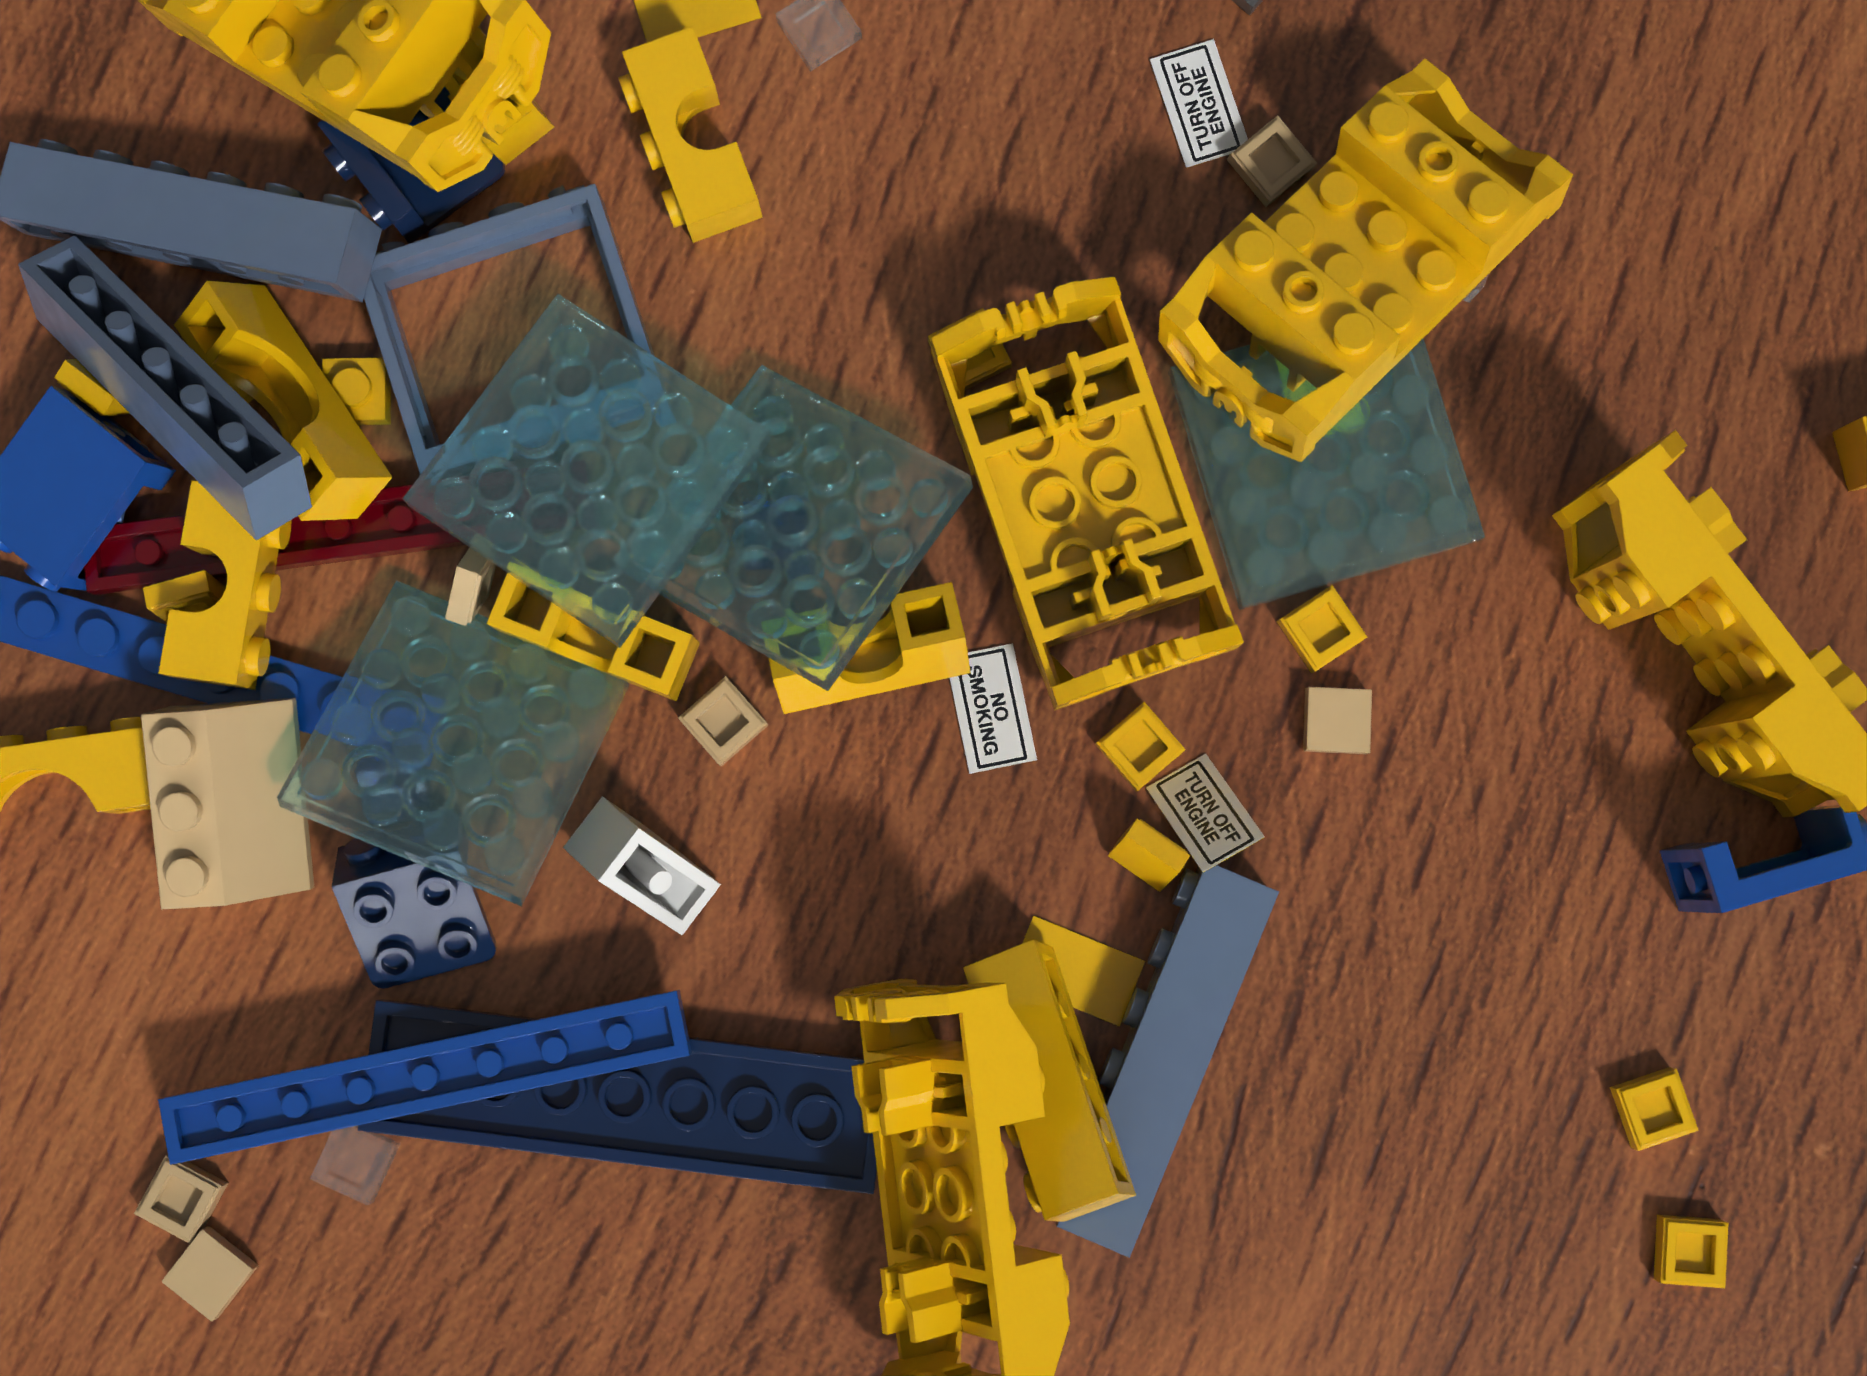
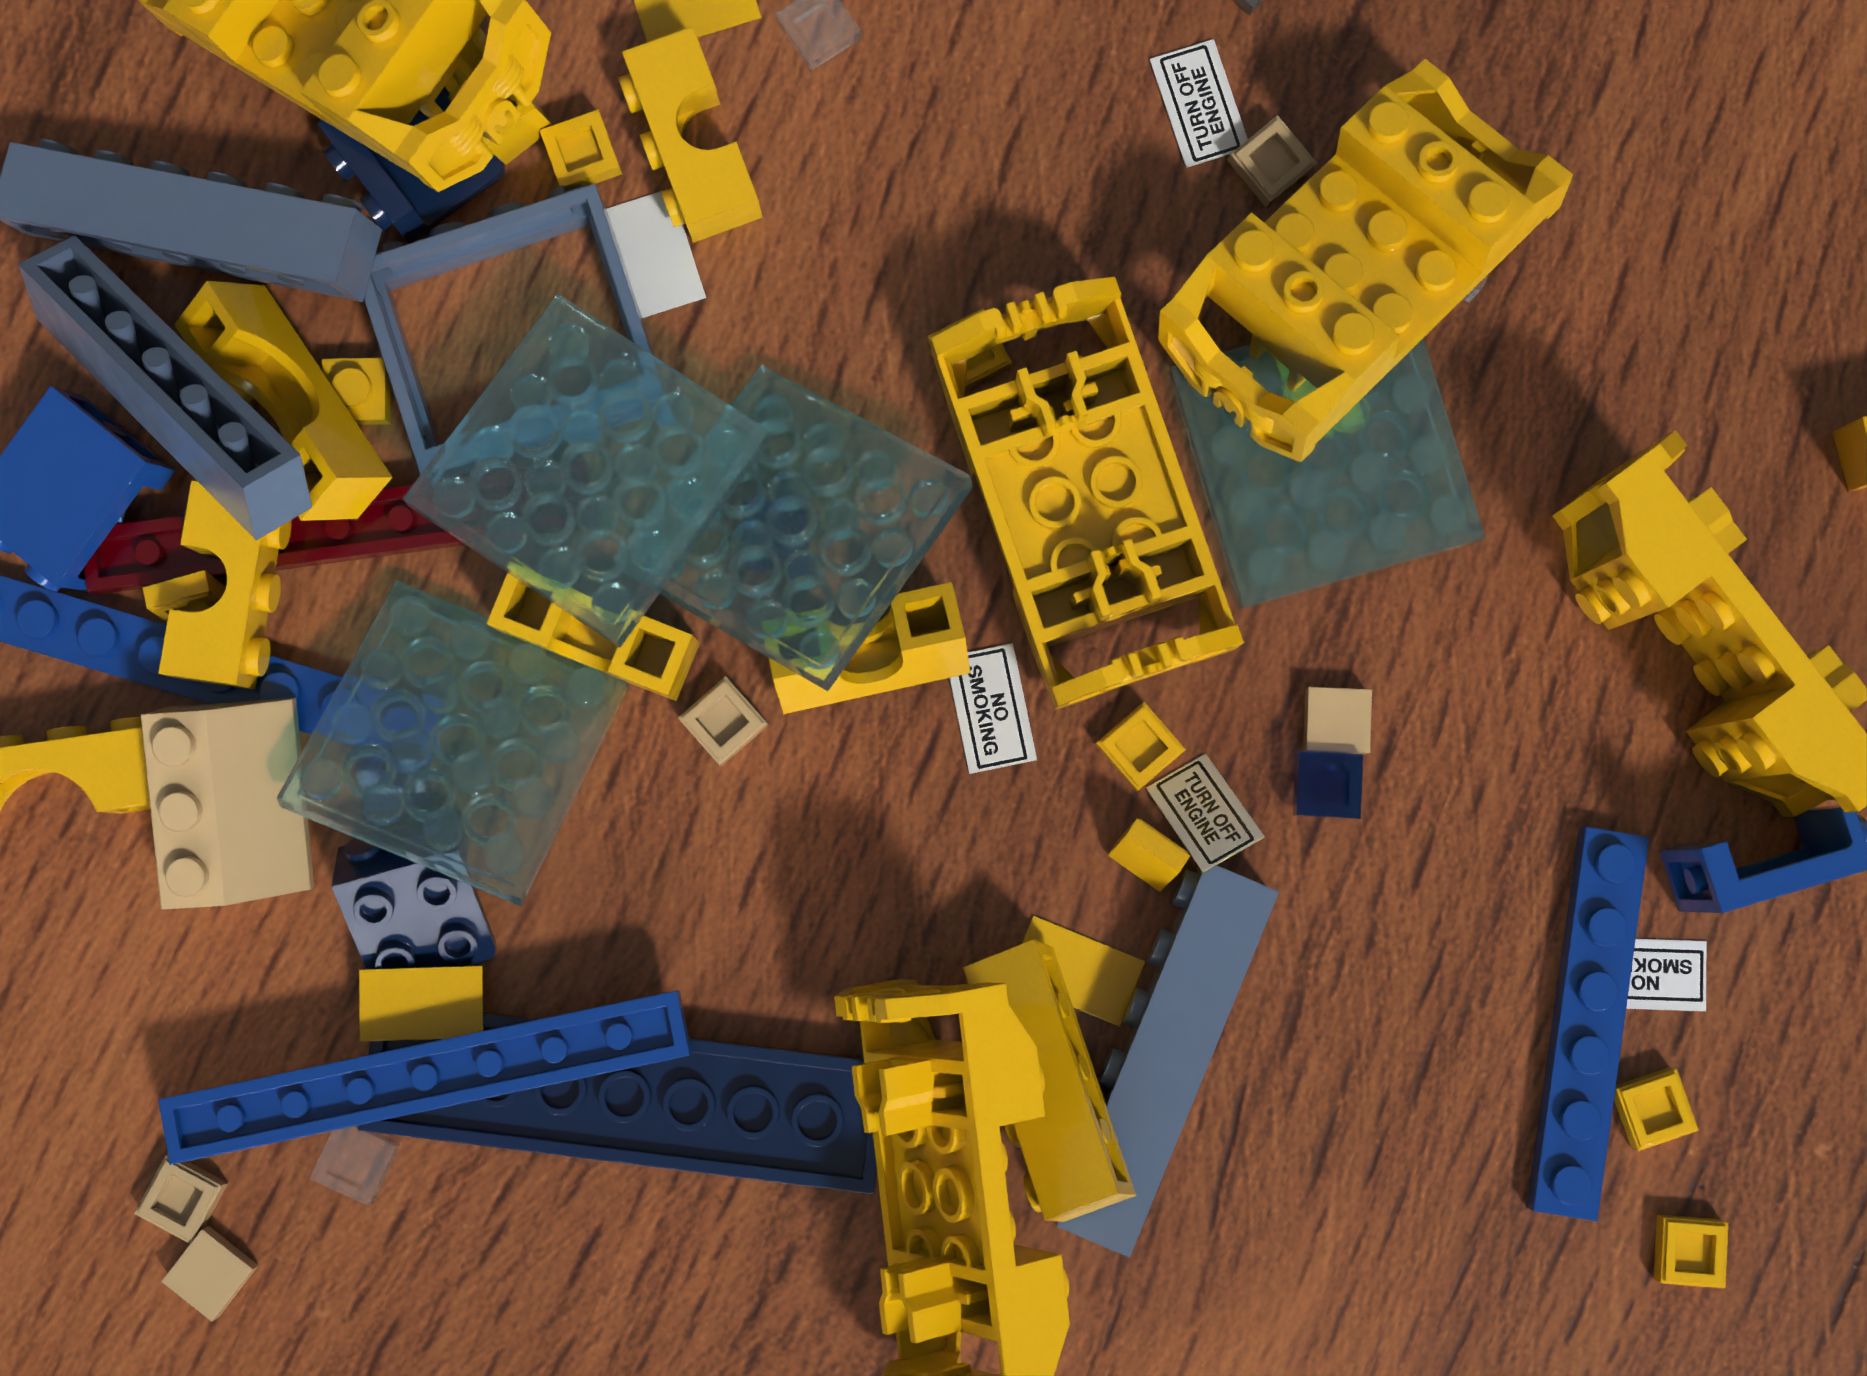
(87, 388): yellow tile -> none
(420, 1003): none -> yellow sticker
(469, 587): tan tile -> none
(581, 151): none -> yellow plate
(641, 866): white slope -> none
(655, 255): none -> white sticker
(1322, 629): yellow tile -> none
(1328, 785): none -> clear blue plate
(1588, 1024): none -> blue plate
(1668, 975): none -> white sticker

